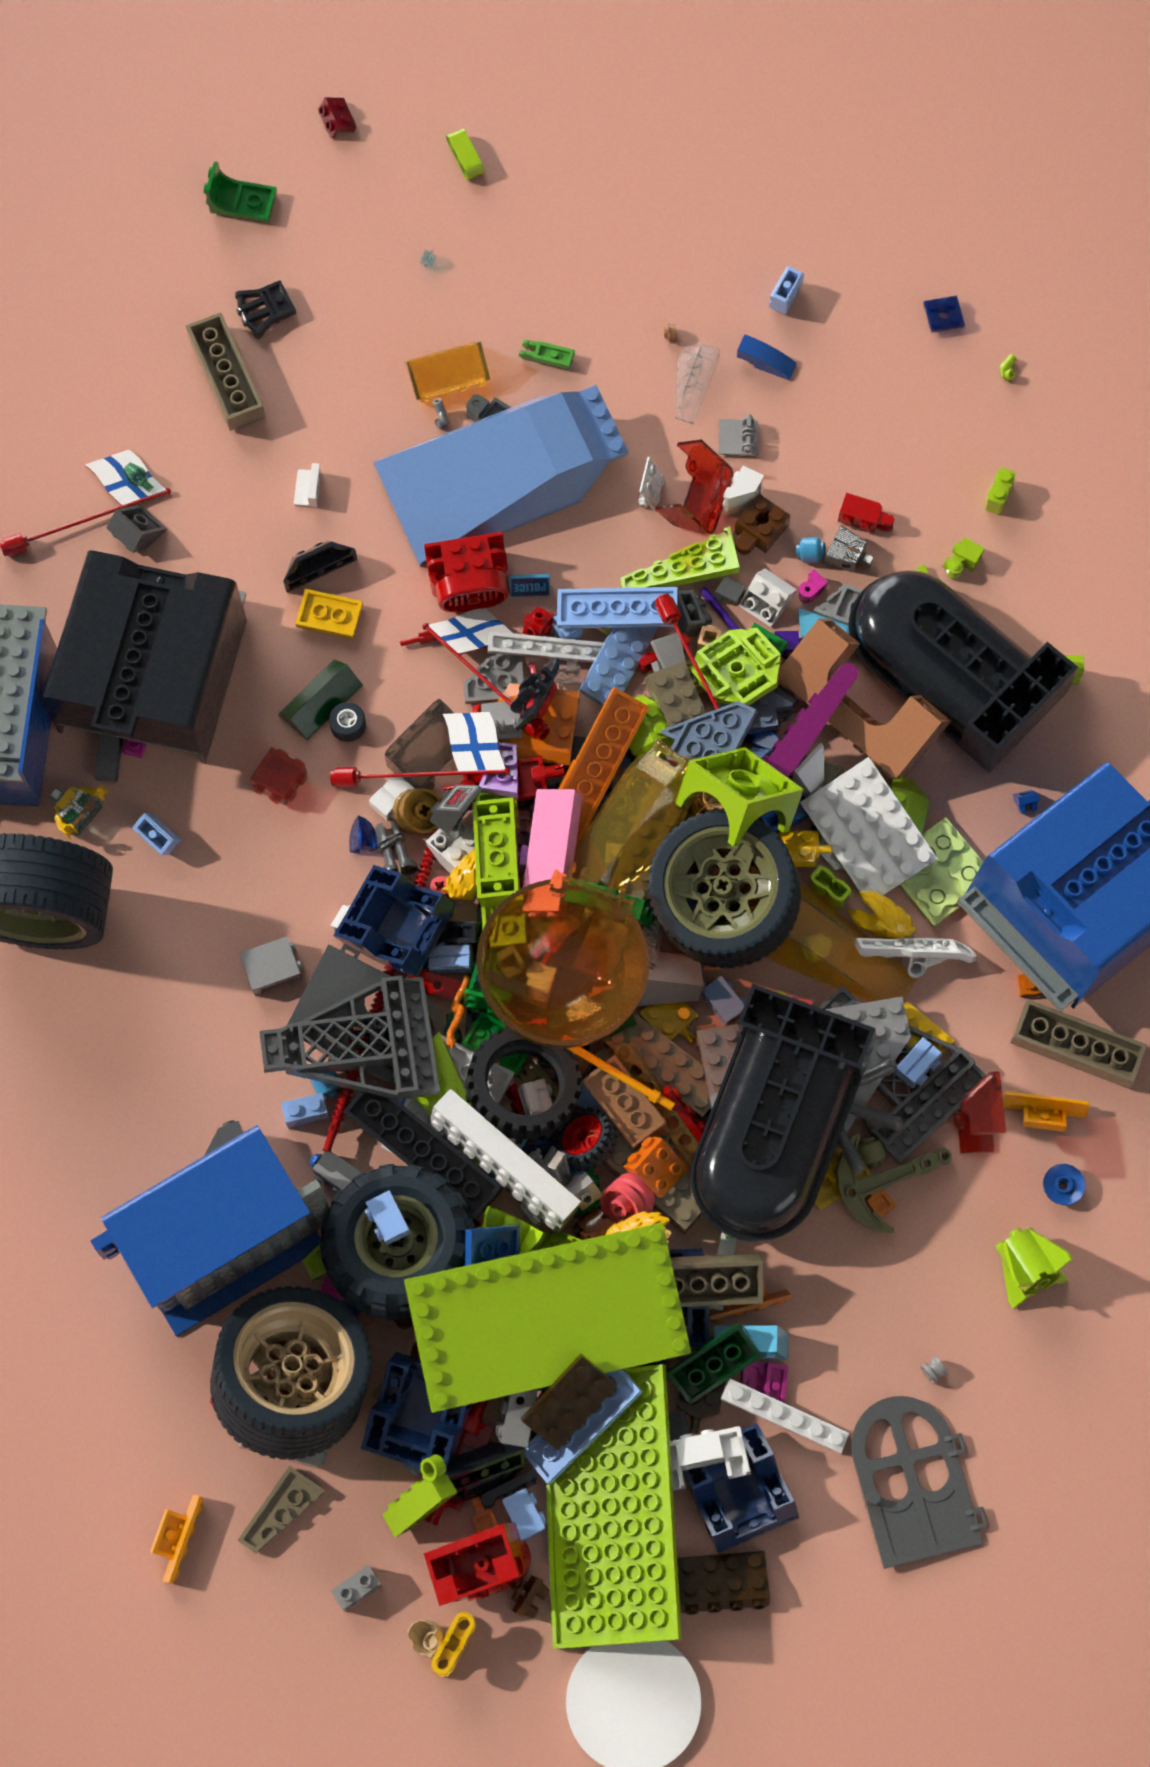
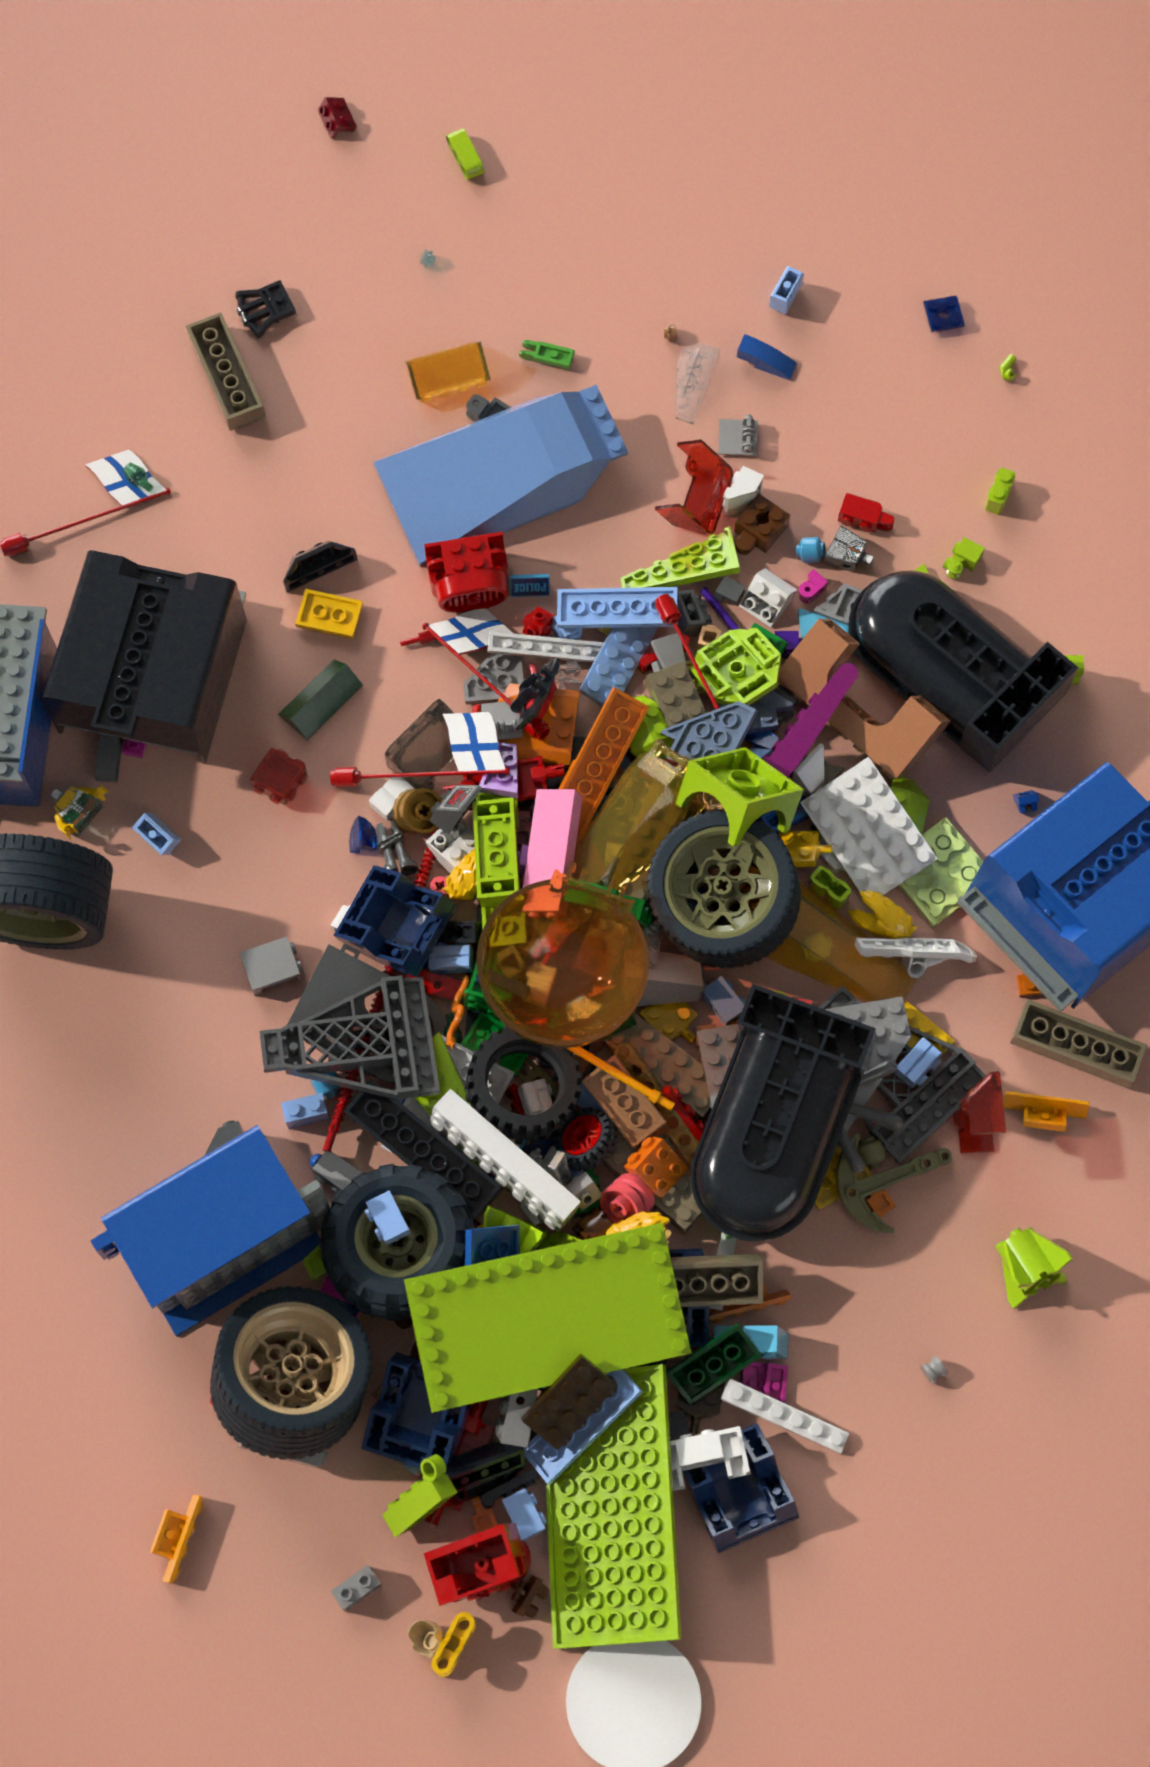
(135, 527): dark grey slope -> none
(237, 197): green bracket -> none
(283, 1505): dark tan wing -> none
(308, 486): white panel -> none
(344, 715): black wheel -> none
(442, 420): light grey arm -> none
(650, 486): white hinge -> none
(723, 1582): dark brown bracket -> none
(924, 1520): dark grey door -> none
(1070, 1177): blue dish -> none

